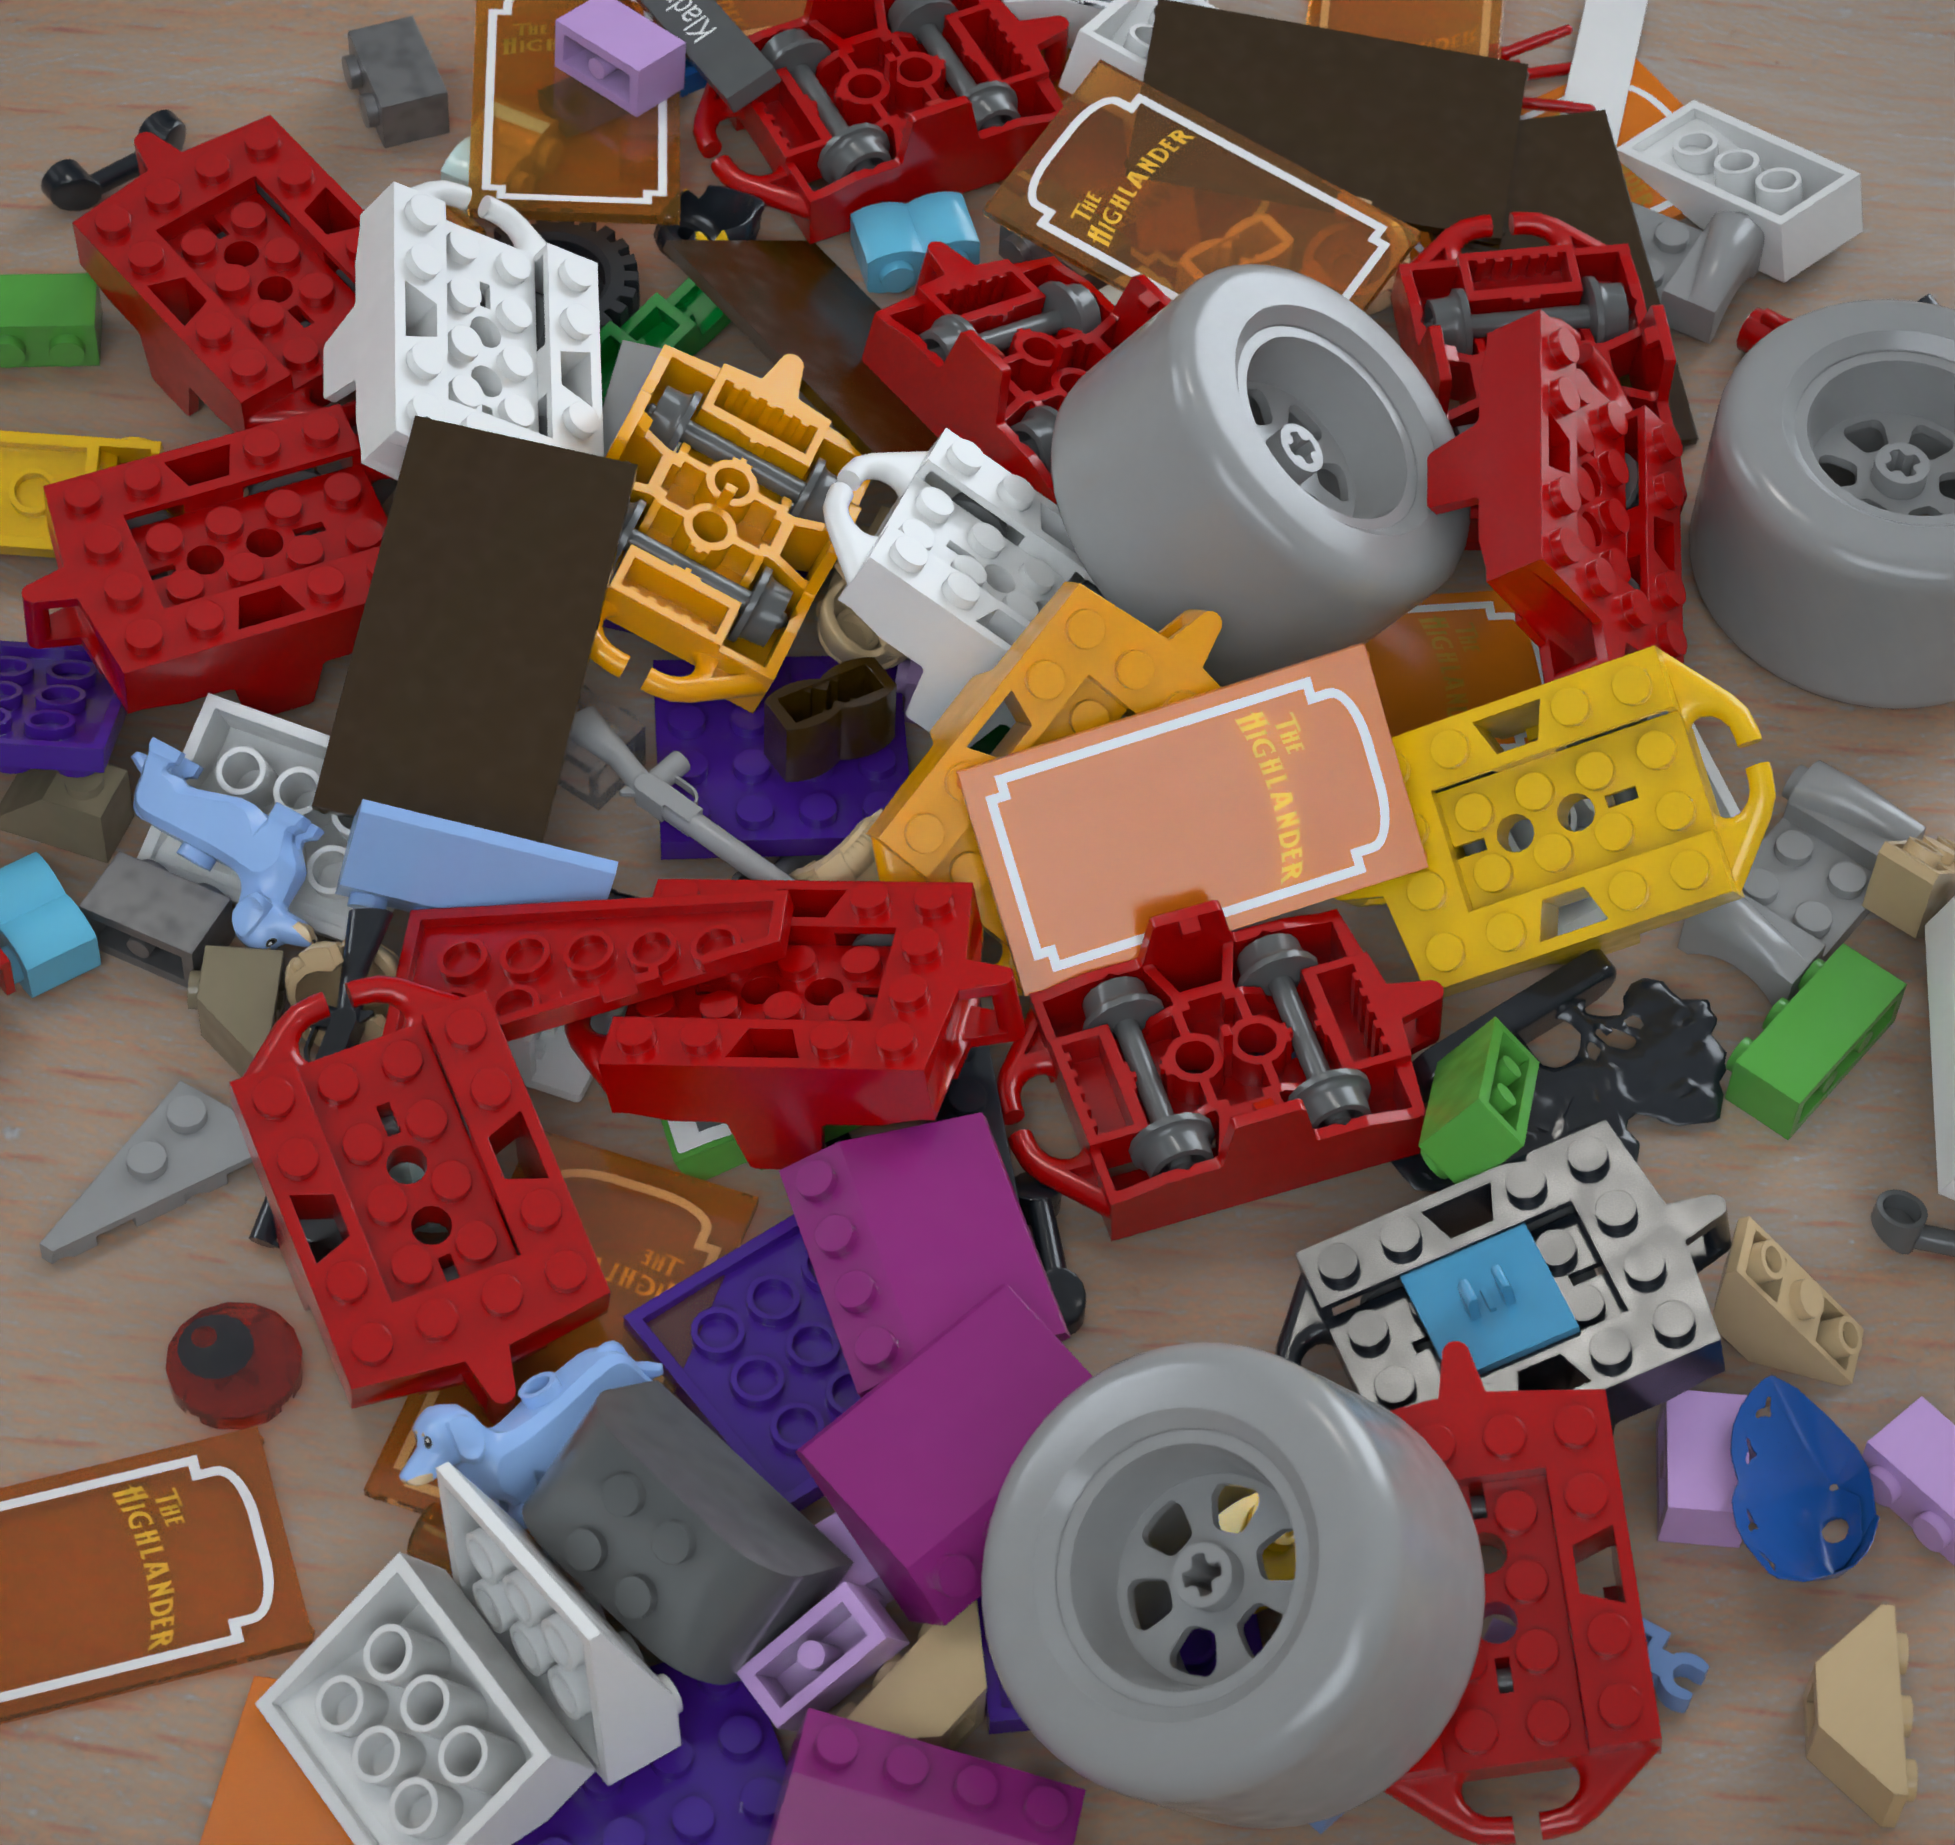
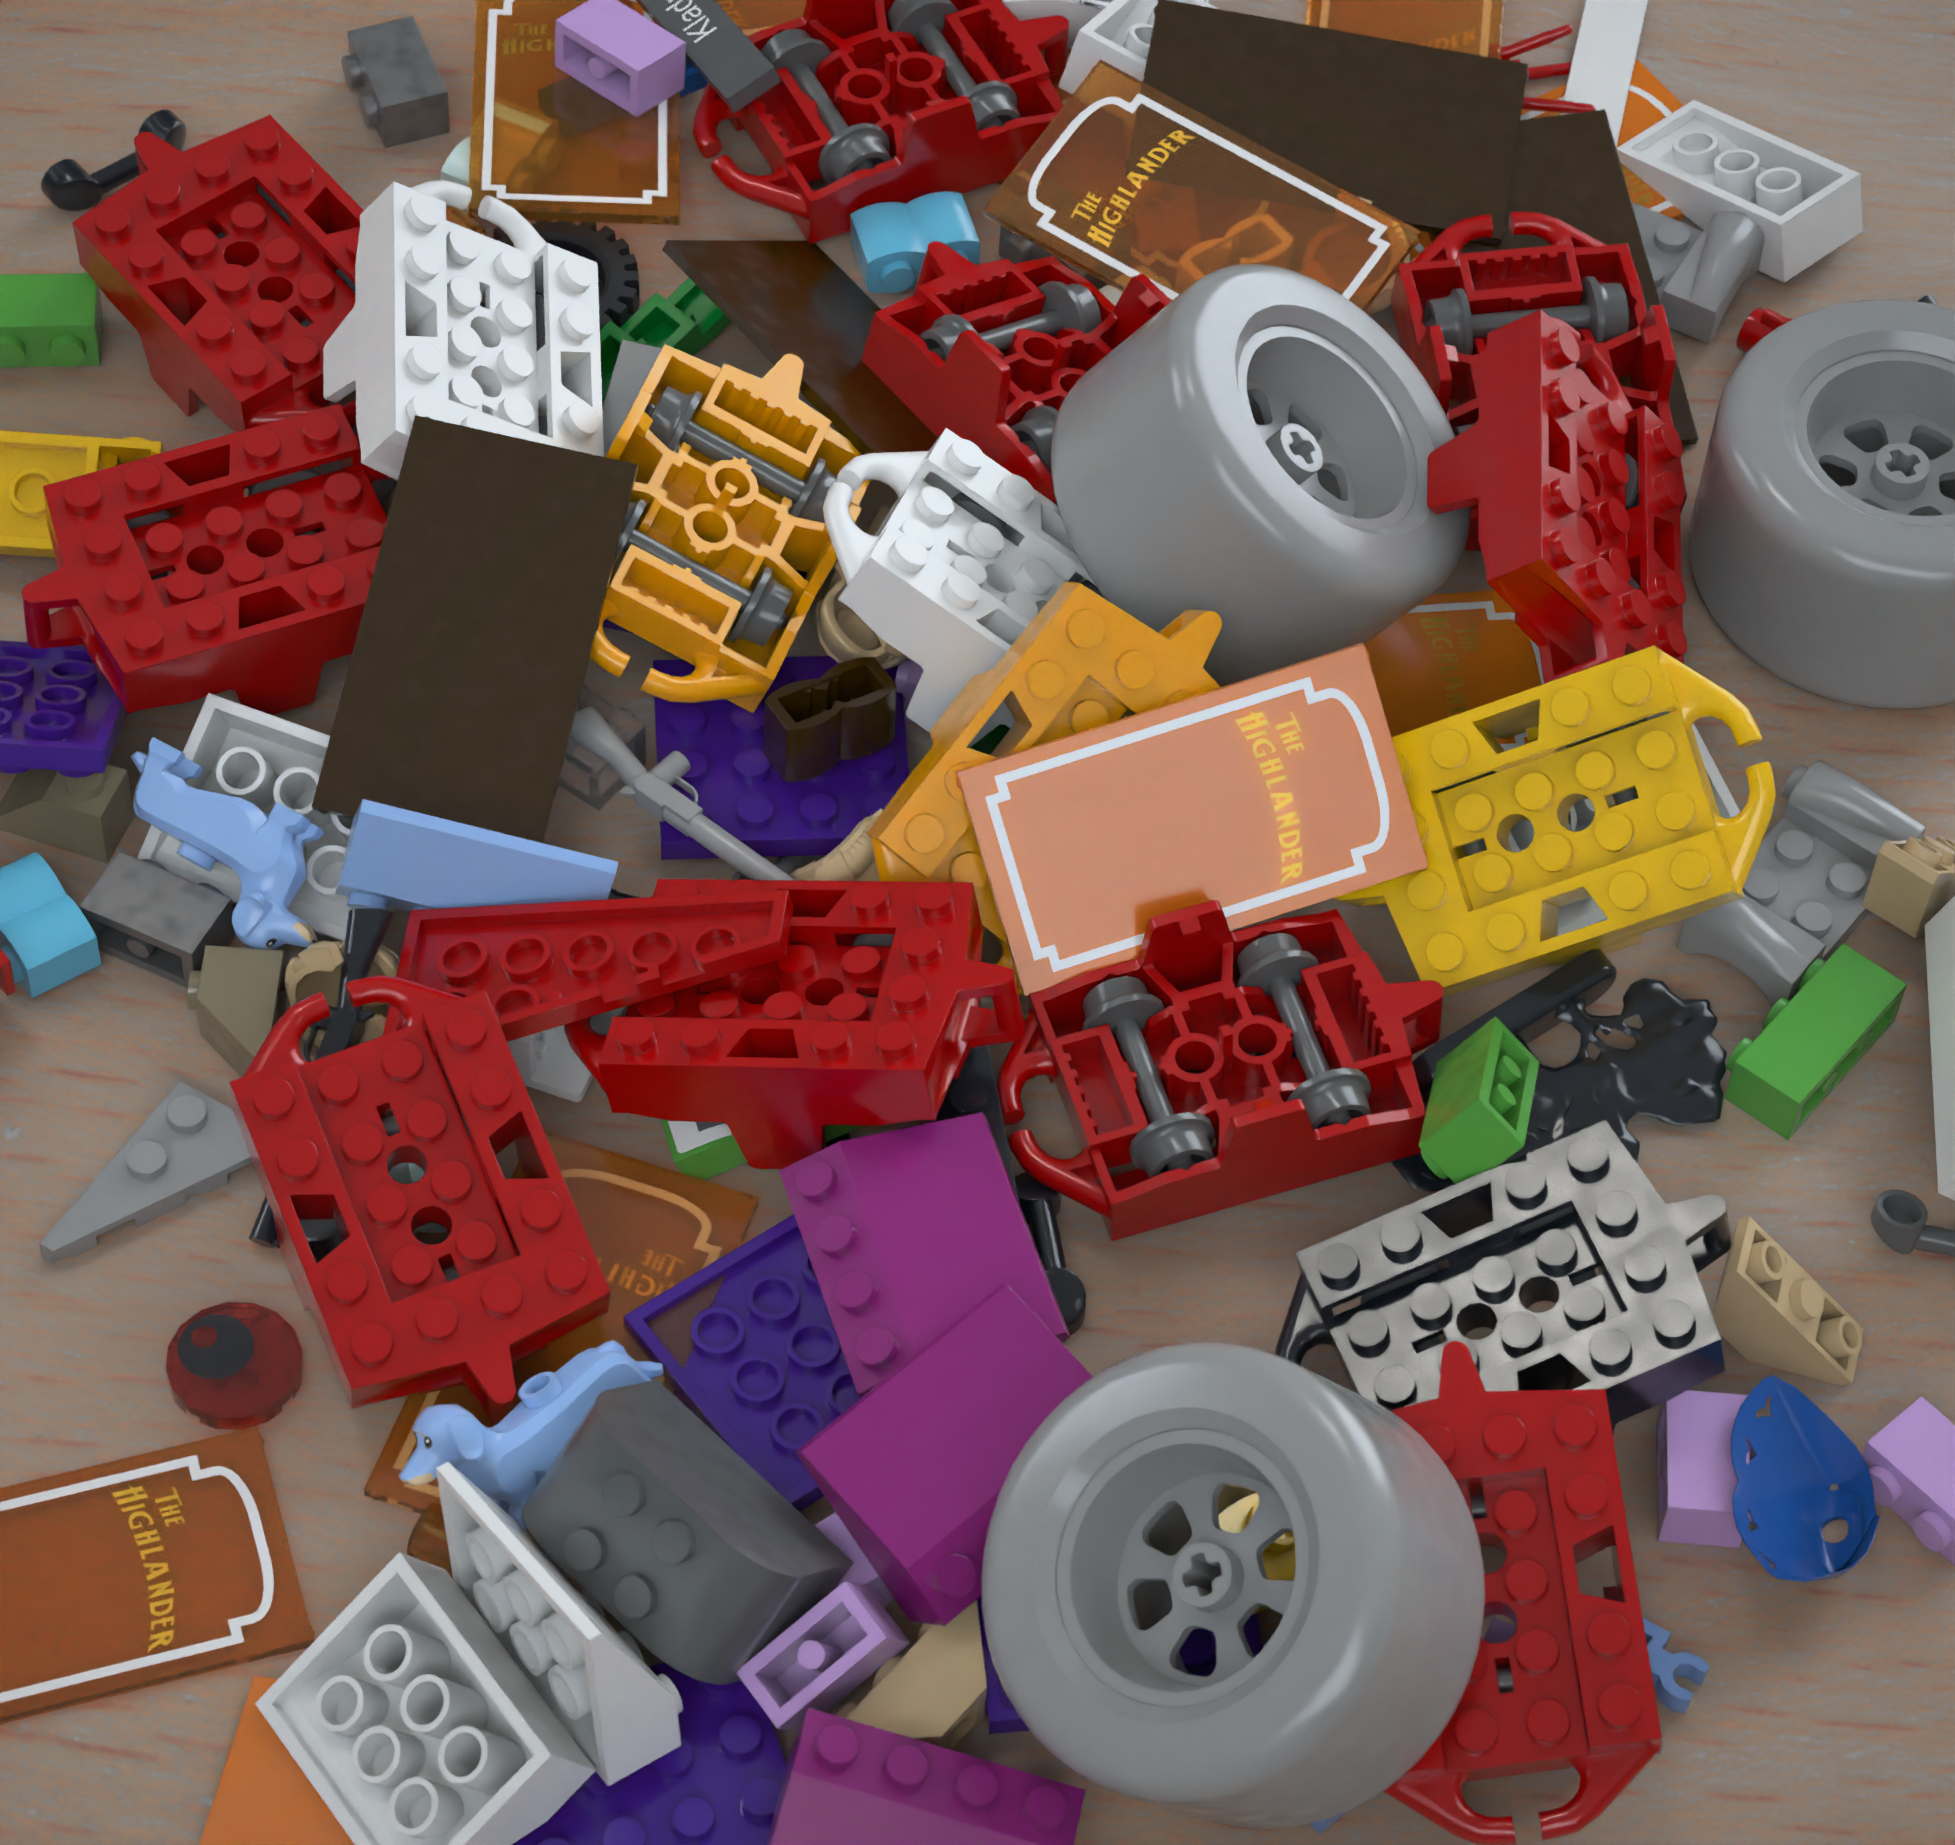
(716, 215): black hair -> none
(1492, 1300): dark azure piece -> none
(1860, 1718): tan slope -> none

